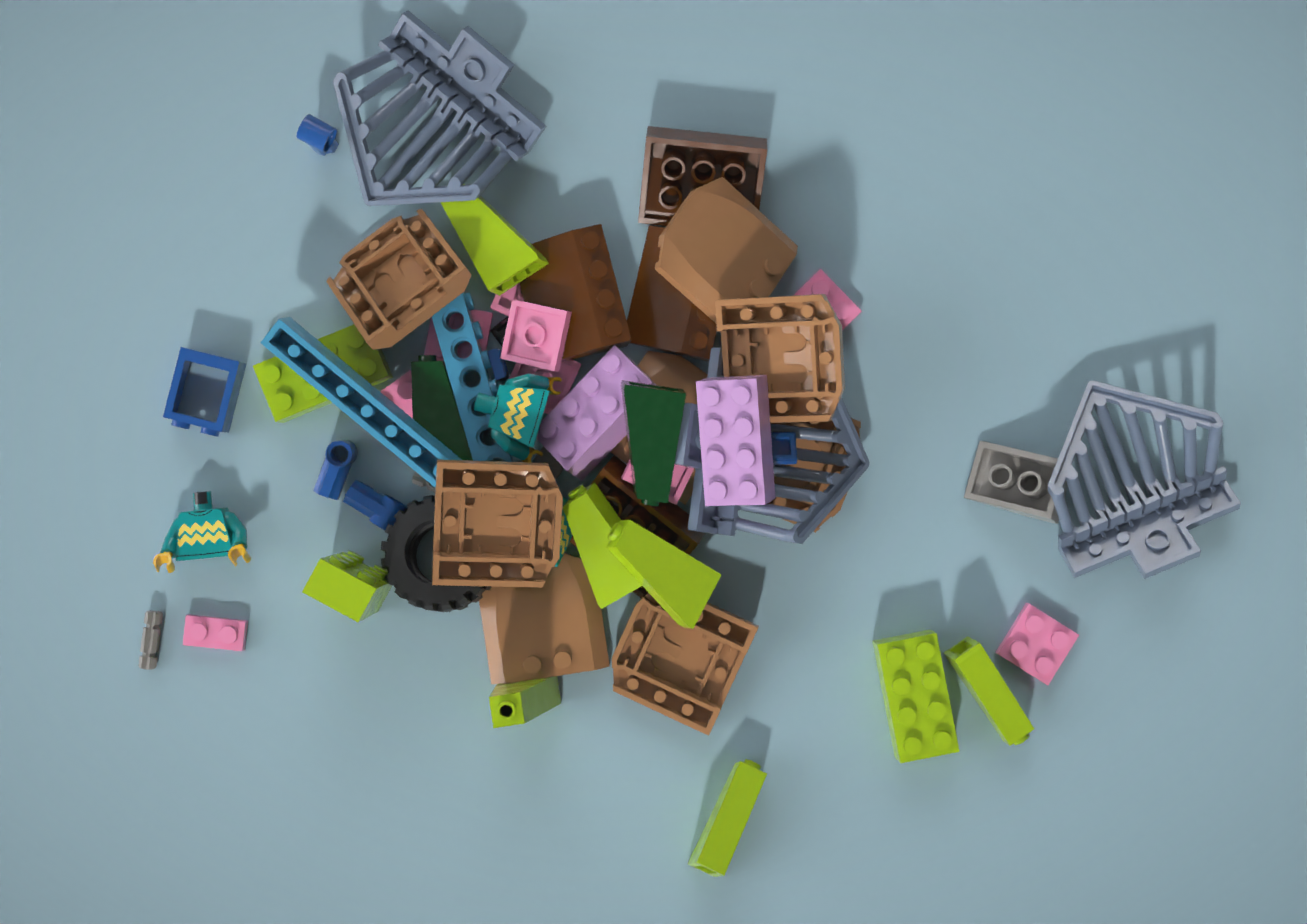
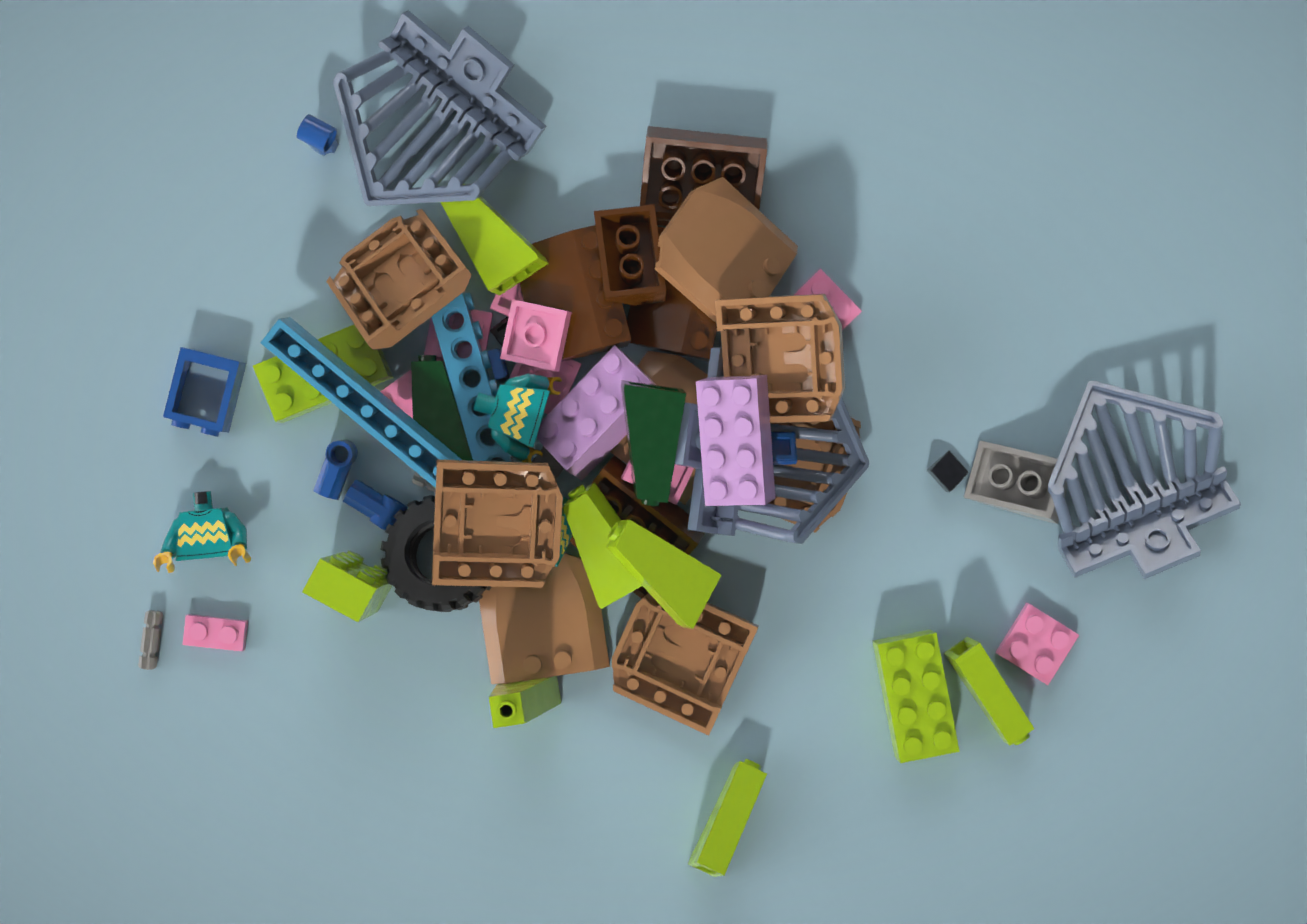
(629, 255): none -> reddish brown slope
(947, 471): none -> black slope

